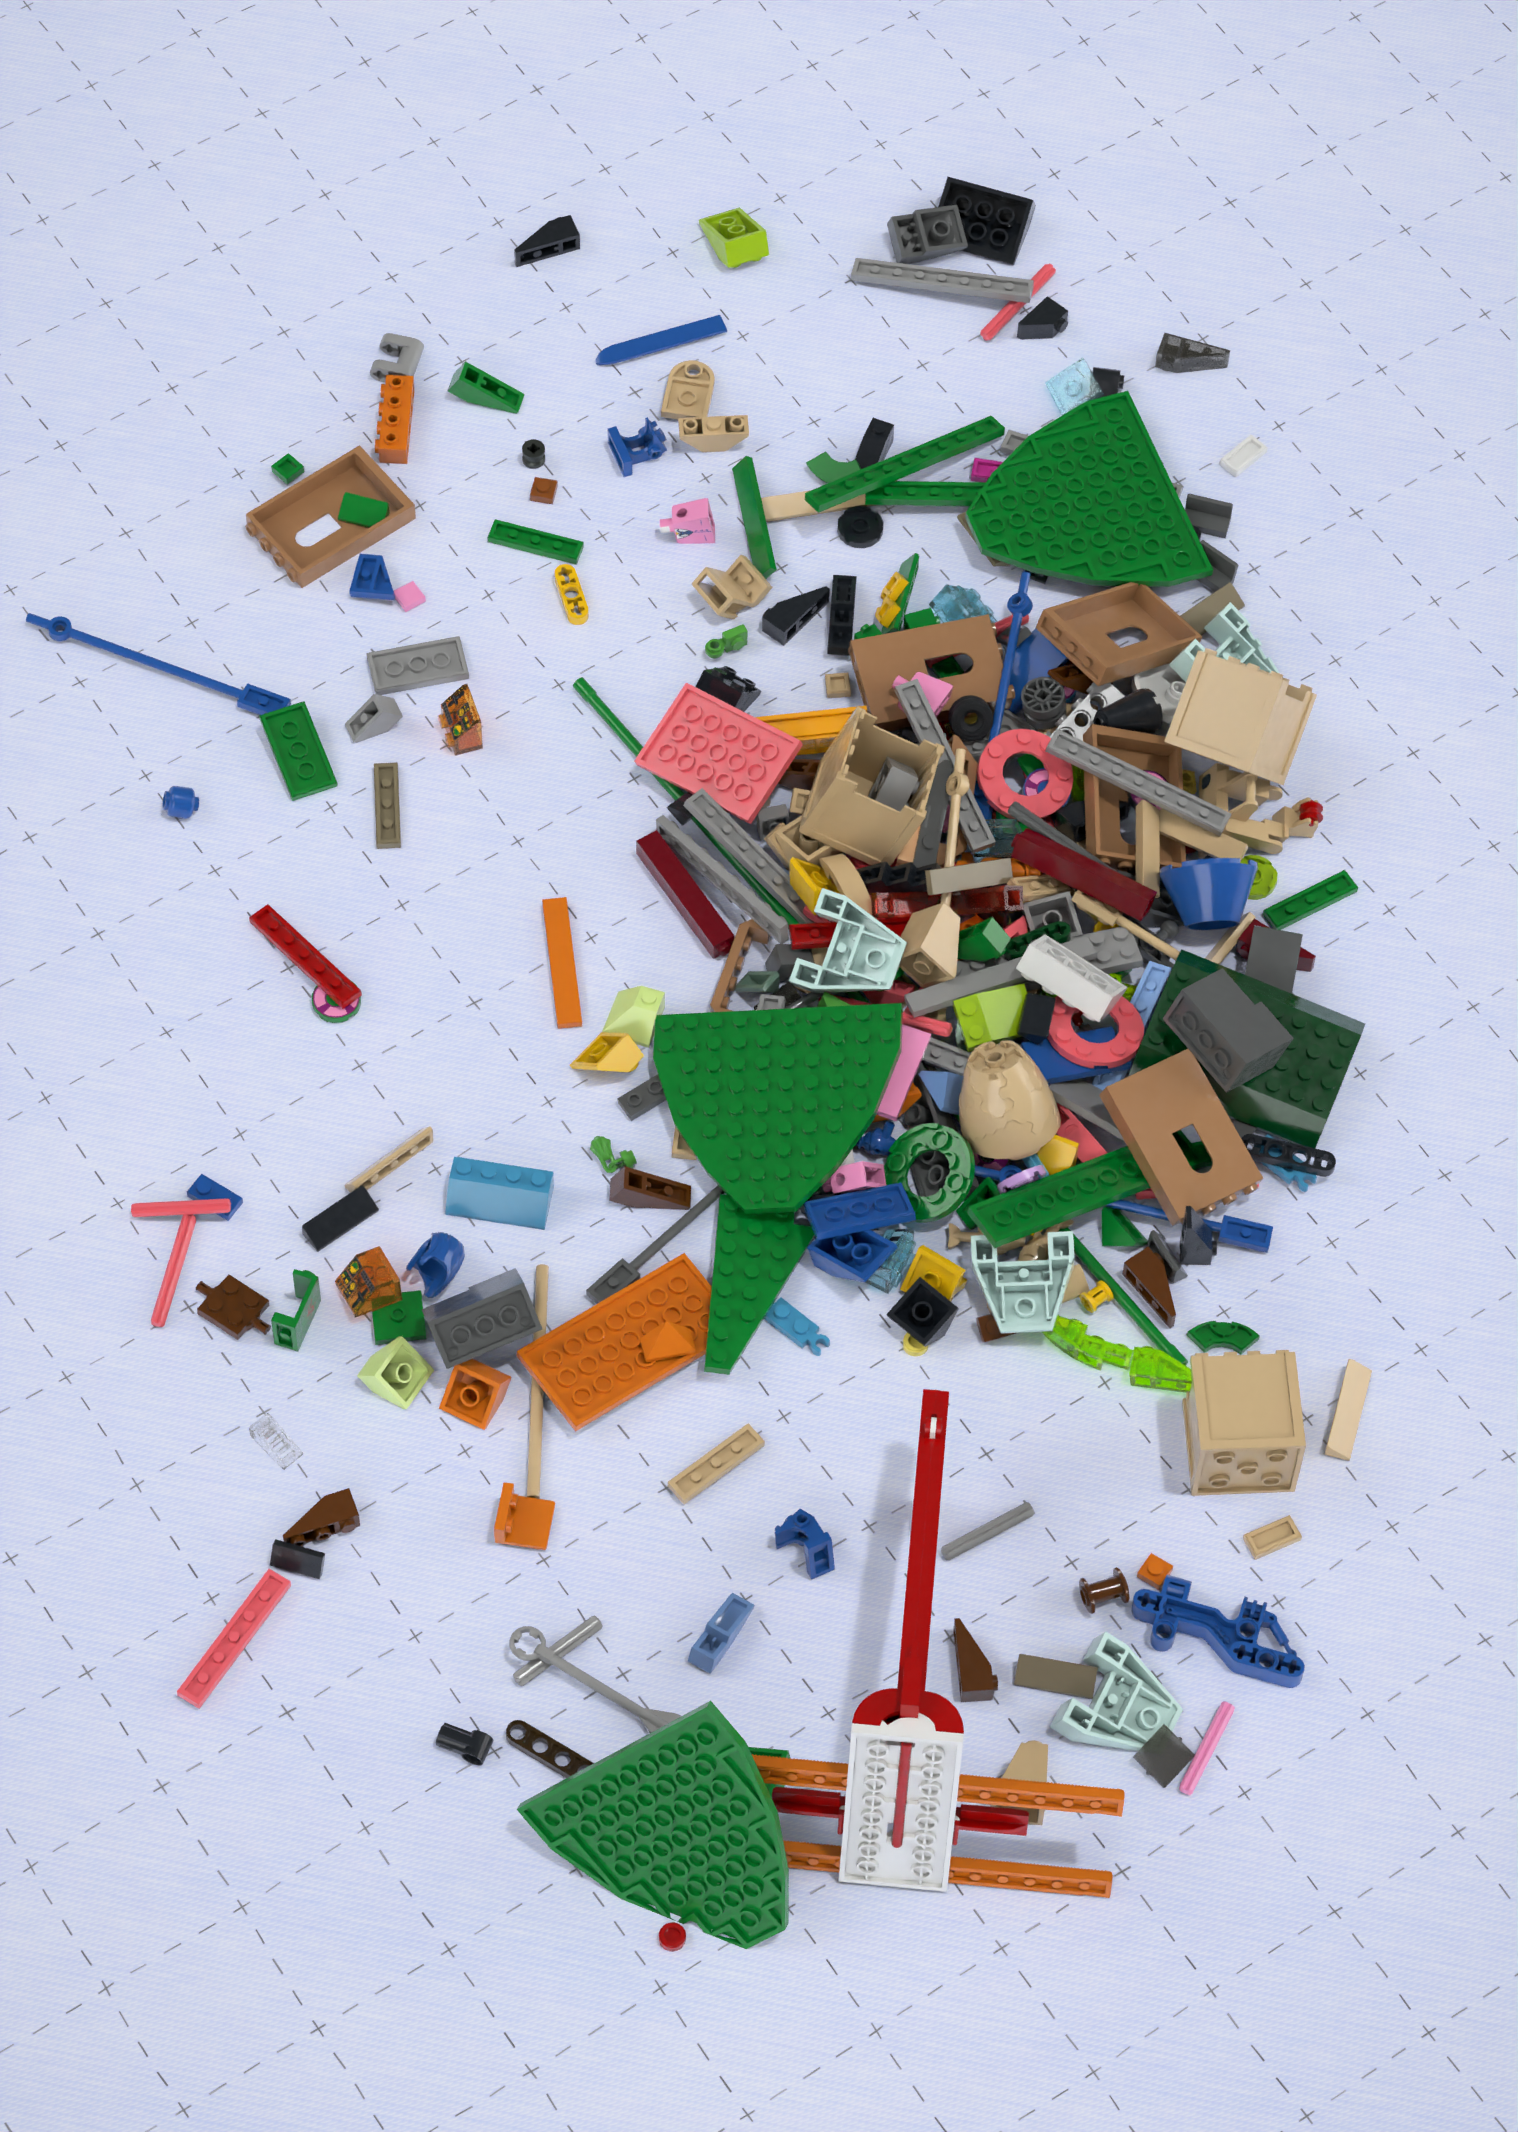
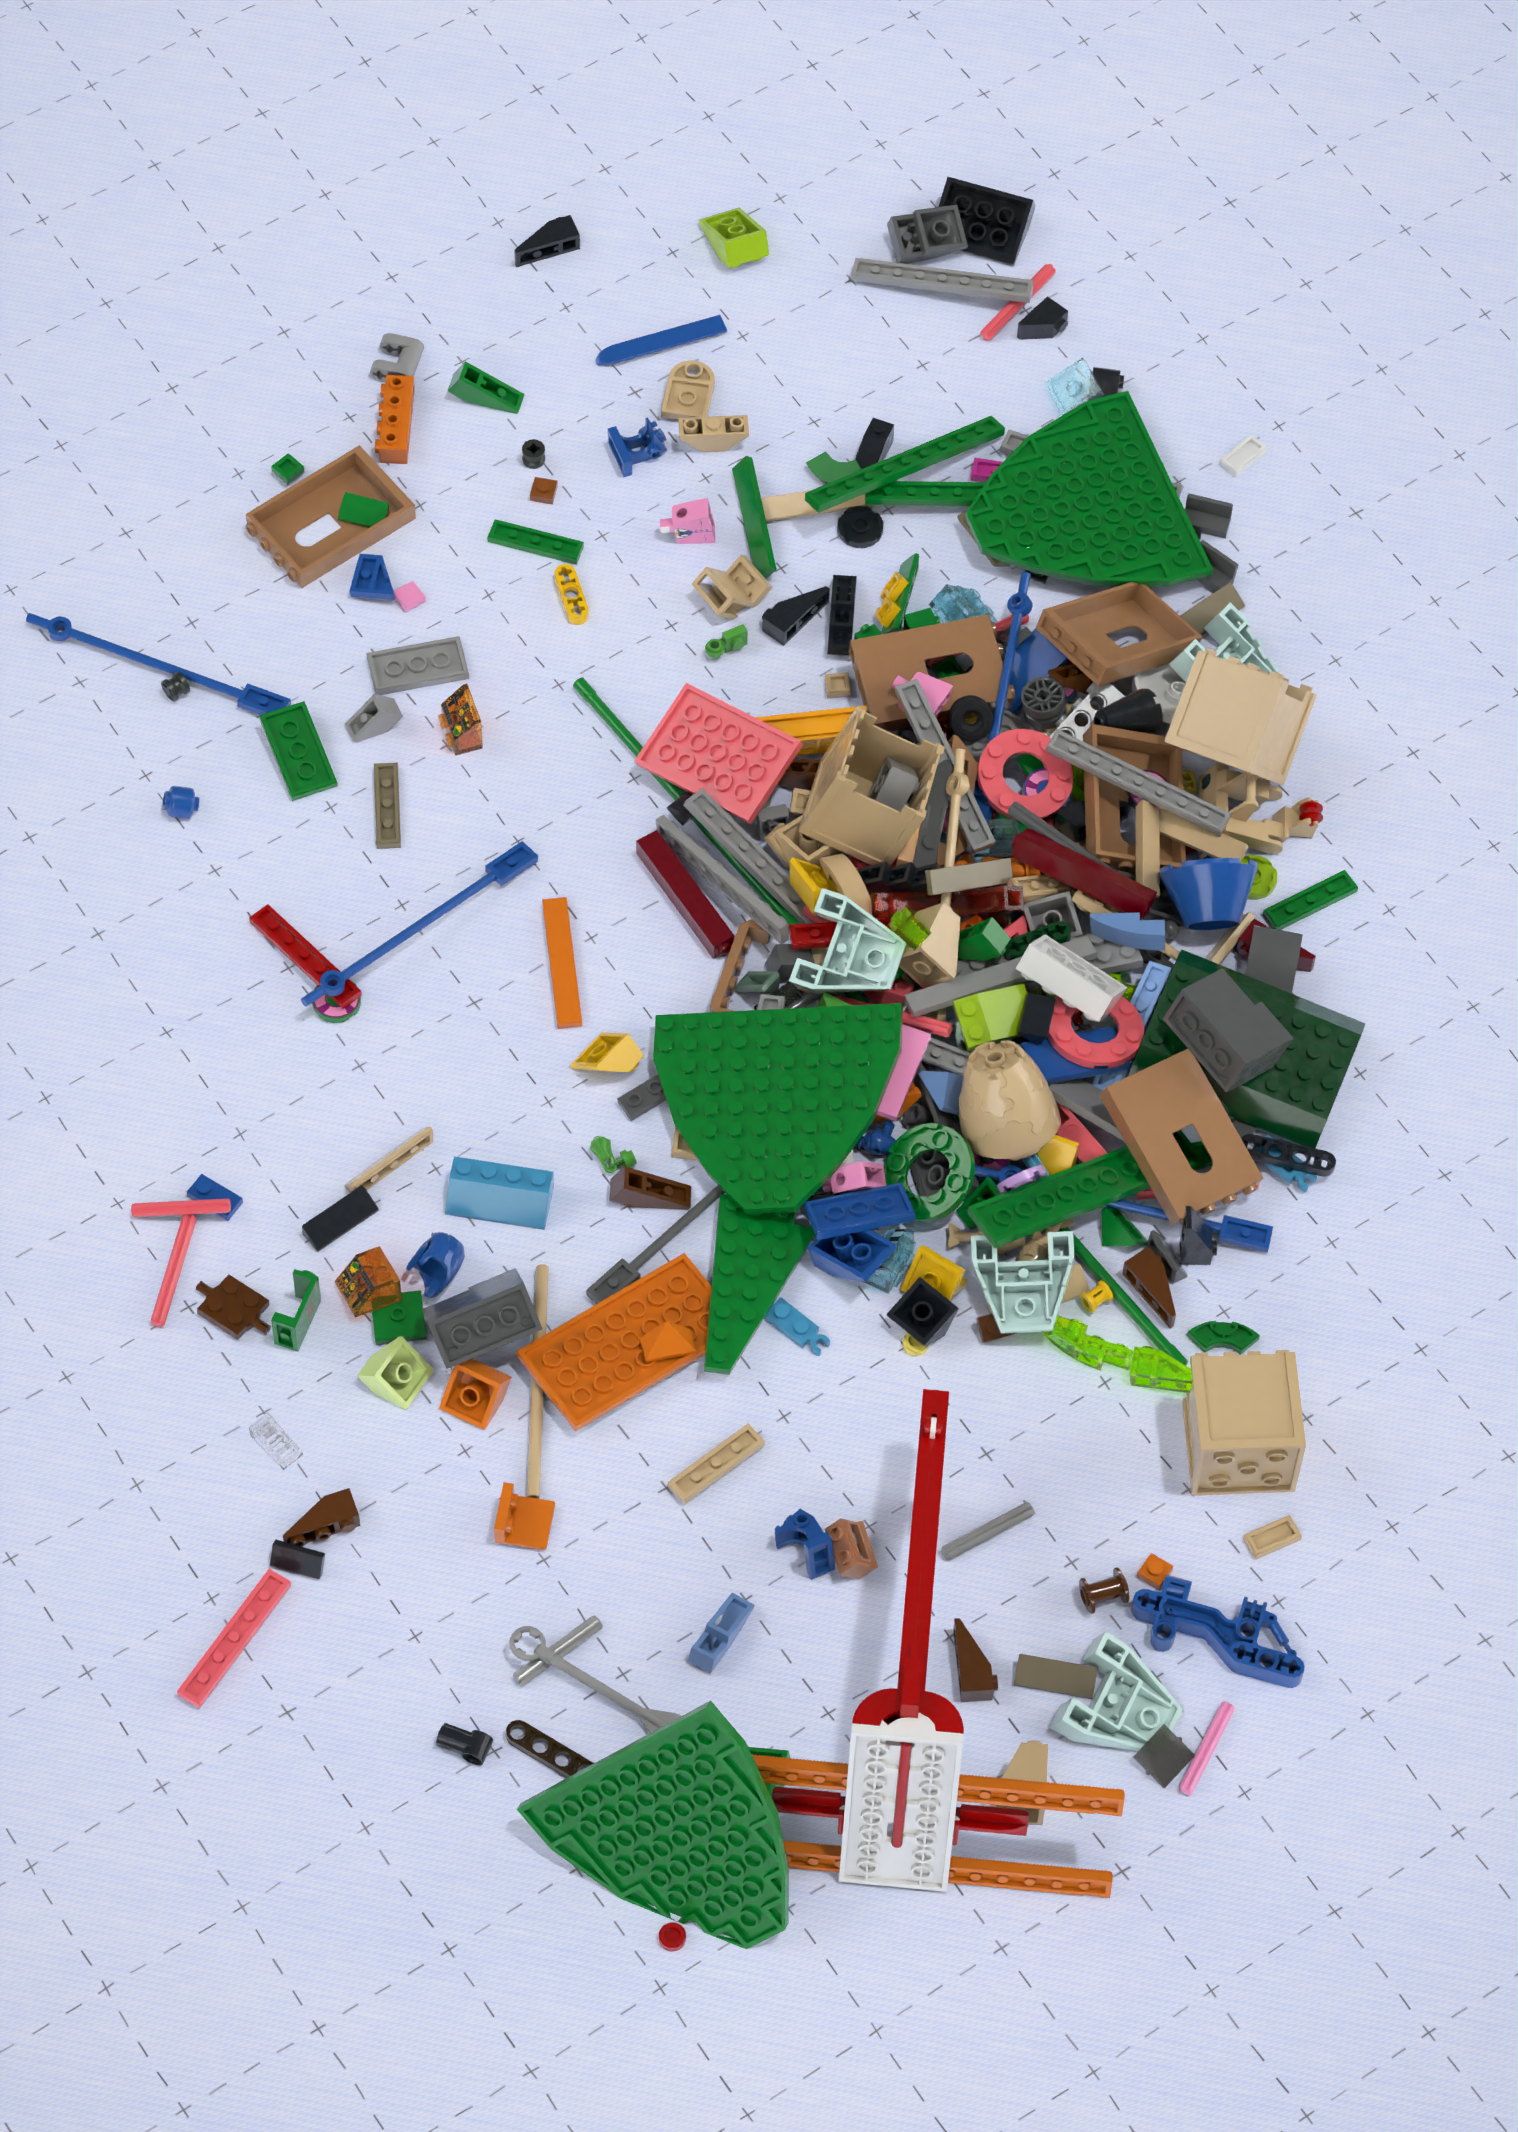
(175, 686): none -> pearl dark grey wheel
(499, 870): none -> blue bar
(635, 1013): yellowish green slope -> none
(728, 687): black slope -> none
(848, 1552): none -> nougat window
(909, 927): none -> clear neon green slope
(1129, 930): none -> medium blue slope
(1187, 355): clear smoke slope -> none
(1348, 1411): tan slope -> none

